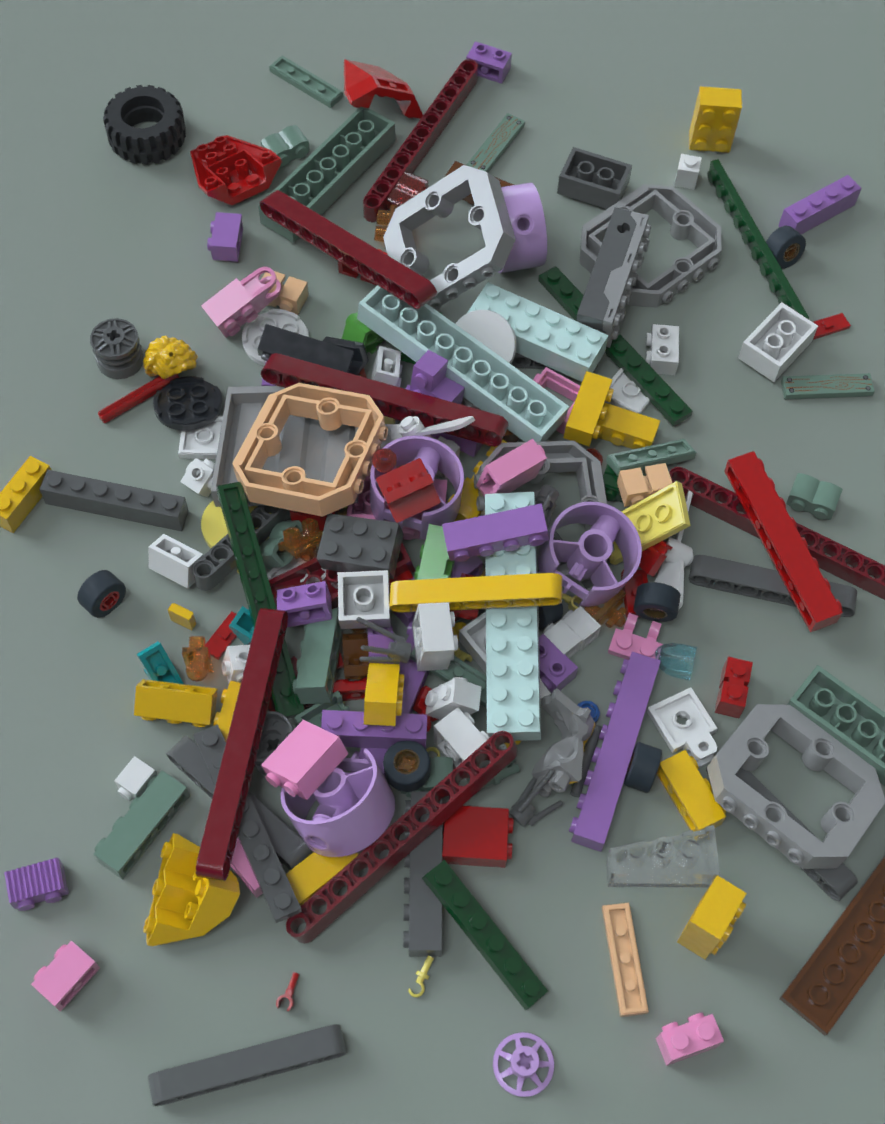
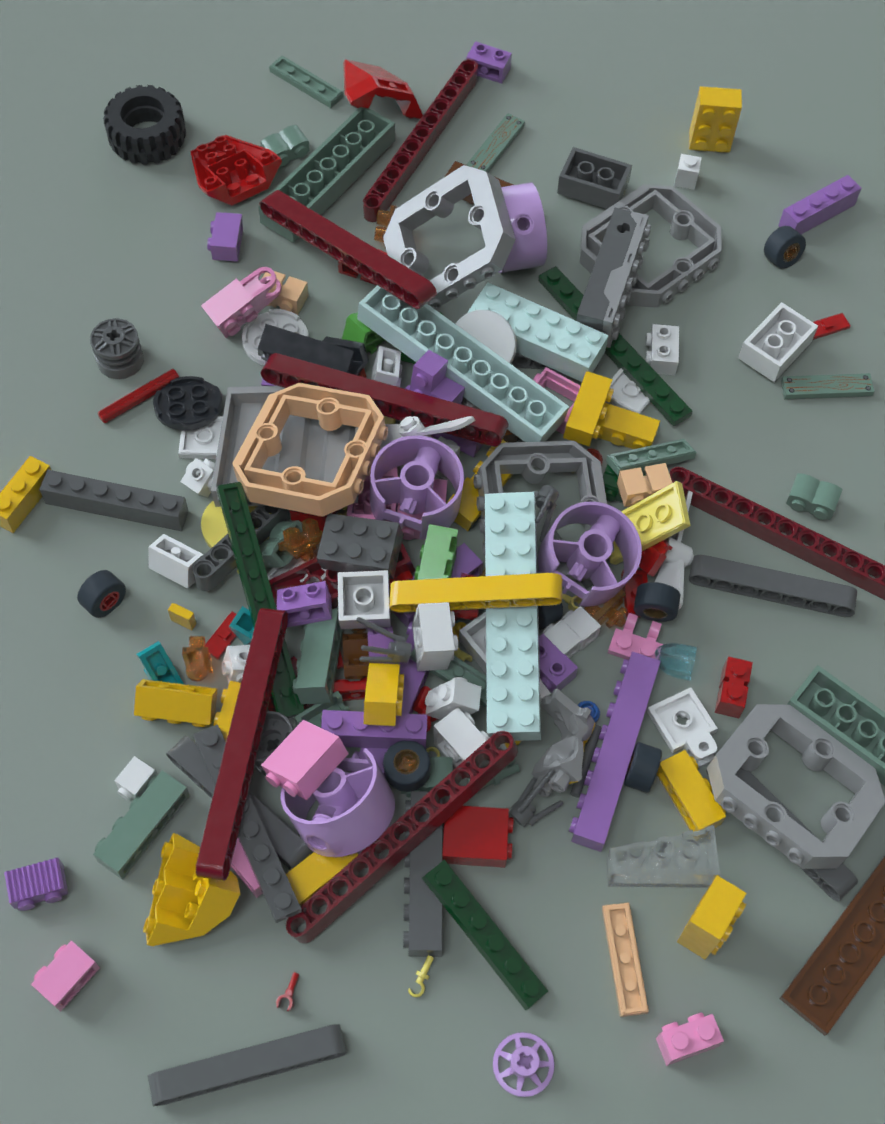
(168, 357): yellow hair -> none
(384, 466): clear red plate -> none
(406, 189): clear red brick -> none
(408, 490): red bracket -> none
(495, 532): medium lavender brick -> none
(512, 469): bright pink brick -> none
(753, 238): dark green plate -> none
(783, 542): red brick -> none

